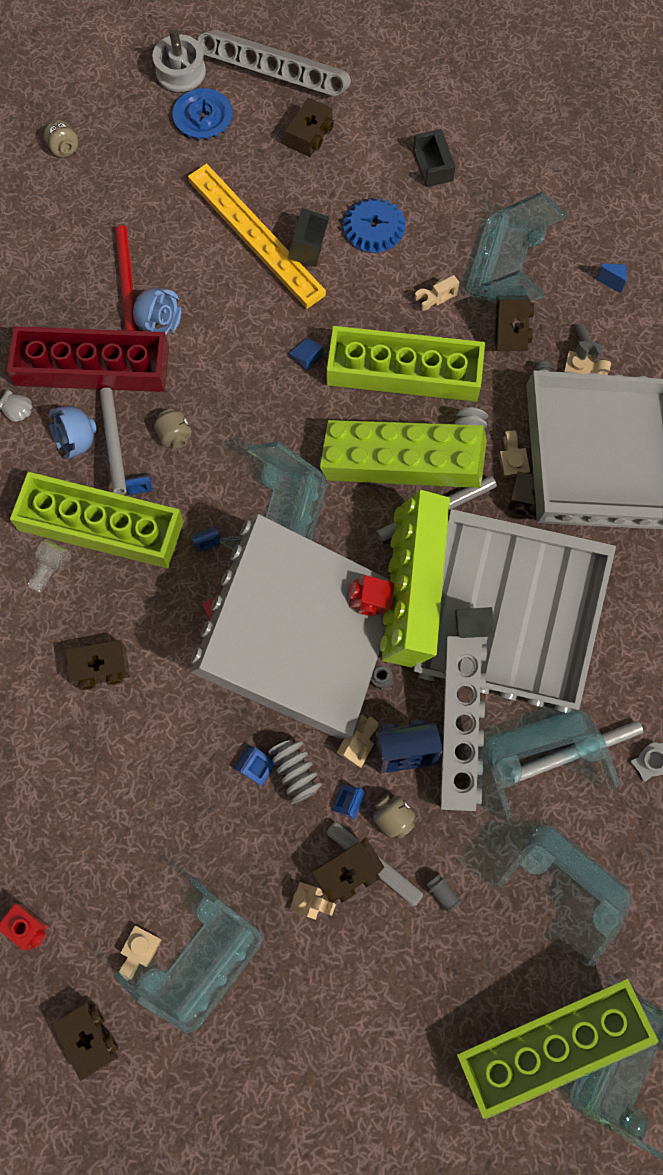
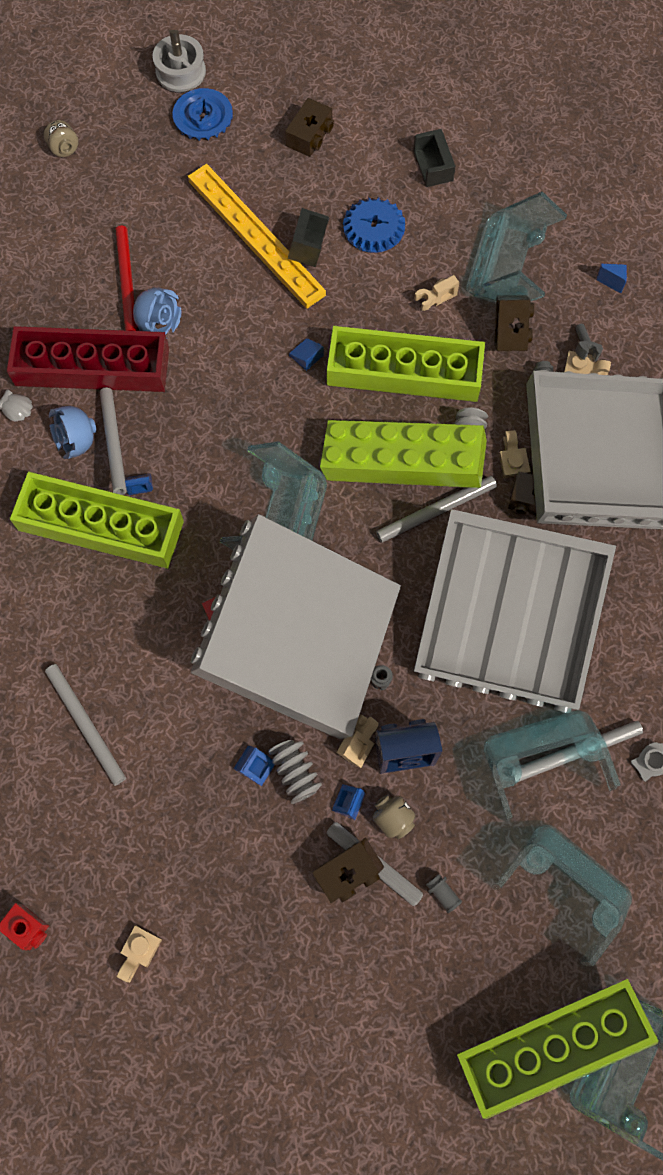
(49, 559): clear pin -> none
(71, 1032): dark brown brick -> none
(84, 660): dark brown brick -> none
(85, 724): none -> light grey piece
(172, 429): dark tan head -> none
(202, 970): clear light blue windscreen -> none
(206, 539): blue slope -> none
(284, 62): light grey beam -> none
(309, 901): tan plate -> none
(371, 595): red brick -> none
(418, 579): lime brick -> none
(451, 796): light grey brick -> none
(474, 622): pearl dark grey panel -> none

